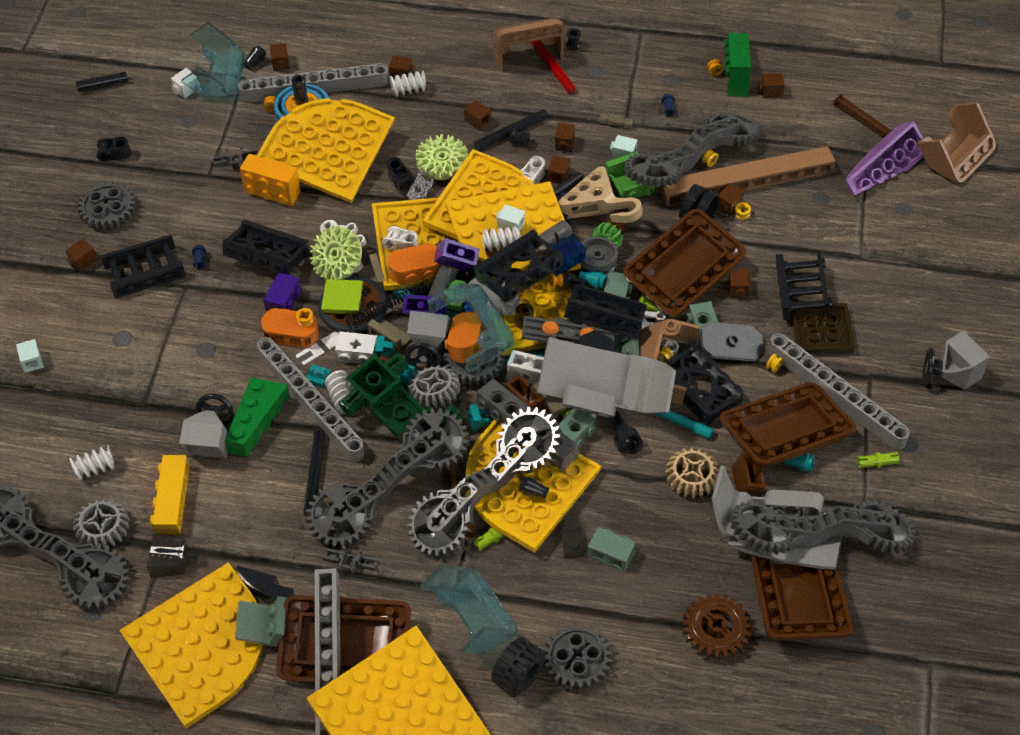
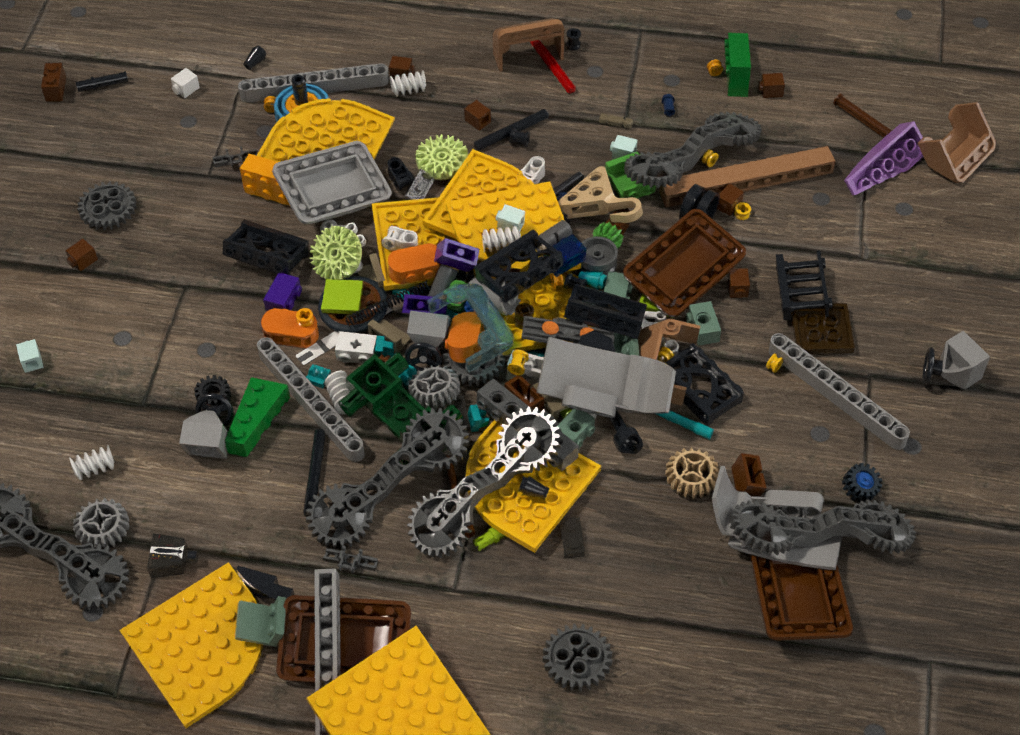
(53, 82): none -> reddish brown piece
(114, 148): black piece -> none
(147, 279): black fence -> none
(171, 495): yellow brick -> none
(199, 256): dark blue pin -> none
(213, 384): none -> black tyre
(225, 66): clear light blue windscreen -> none
(279, 56): reddish brown brick -> none
(331, 182): none -> light grey wedge
(475, 604): clear light blue windscreen -> none
(518, 361): none -> yellow bush
(518, 666): black tyre -> none
(558, 169): reddish brown brick -> none
(565, 137): reddish brown brick -> none
(611, 549): sand green brick -> none
(716, 626): reddish brown gear -> none
(731, 341): shield -> none
(787, 424): reddish brown wedge -> none
(803, 462): teal cone -> none
(862, 482): none -> black wheel
(878, 460): lime pin -> none

